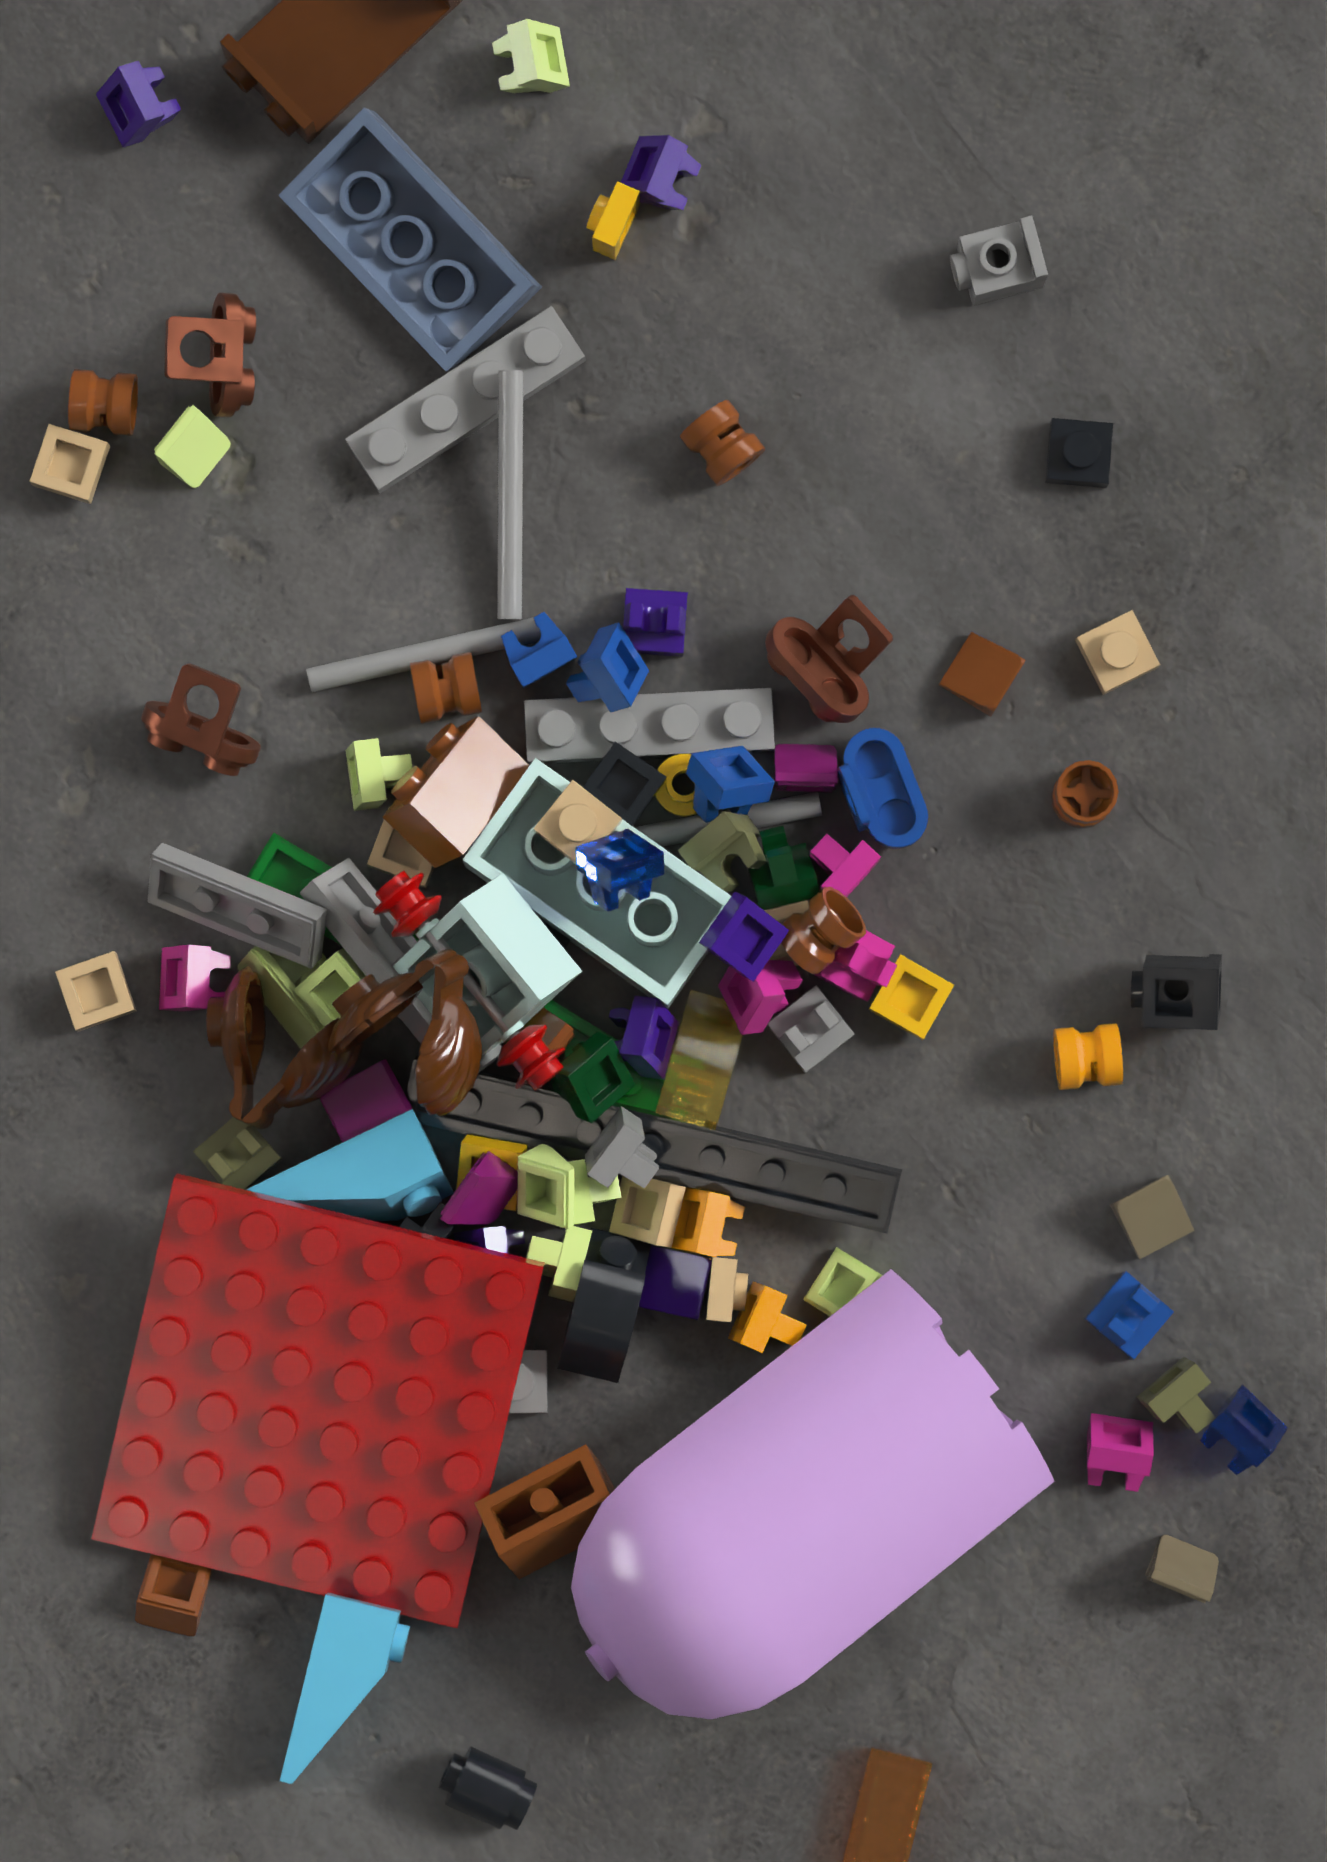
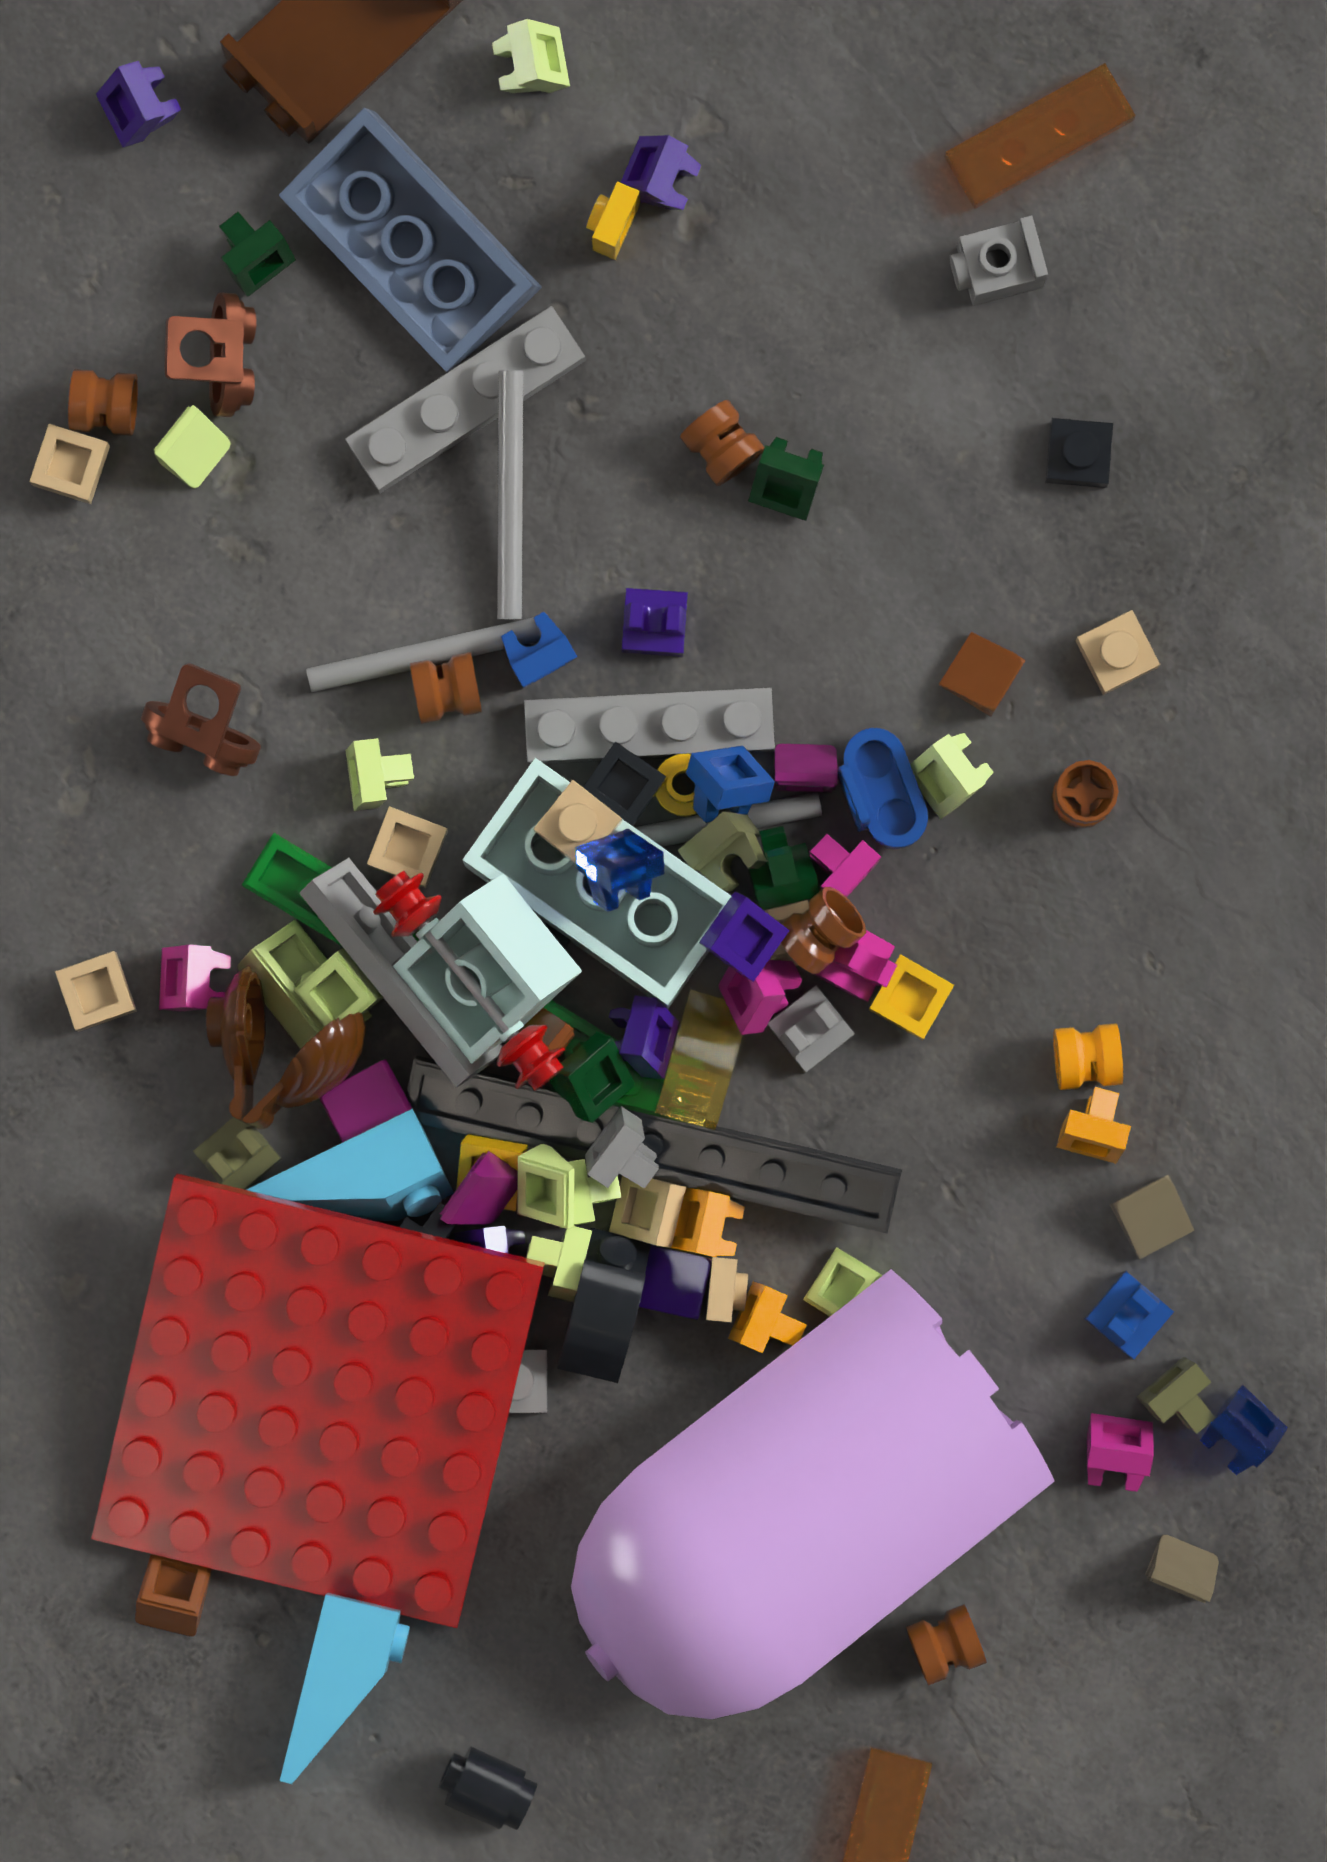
(237, 905): light grey tile -> none
(254, 254): none -> dark green tile
(452, 1042): reddish brown animal -> none
(455, 790): brick -> none
(545, 1511): dark orange brick -> none
(610, 670): blue tile -> none
(786, 480): none -> dark green tile
(822, 665): copper bracket -> none
(946, 1645): none -> dark orange wheel
(947, 775): none -> yellowish green tile
(1039, 136): none -> clear orange tile
(1095, 1131): none -> light orange tile
(1192, 1010): black brick -> none

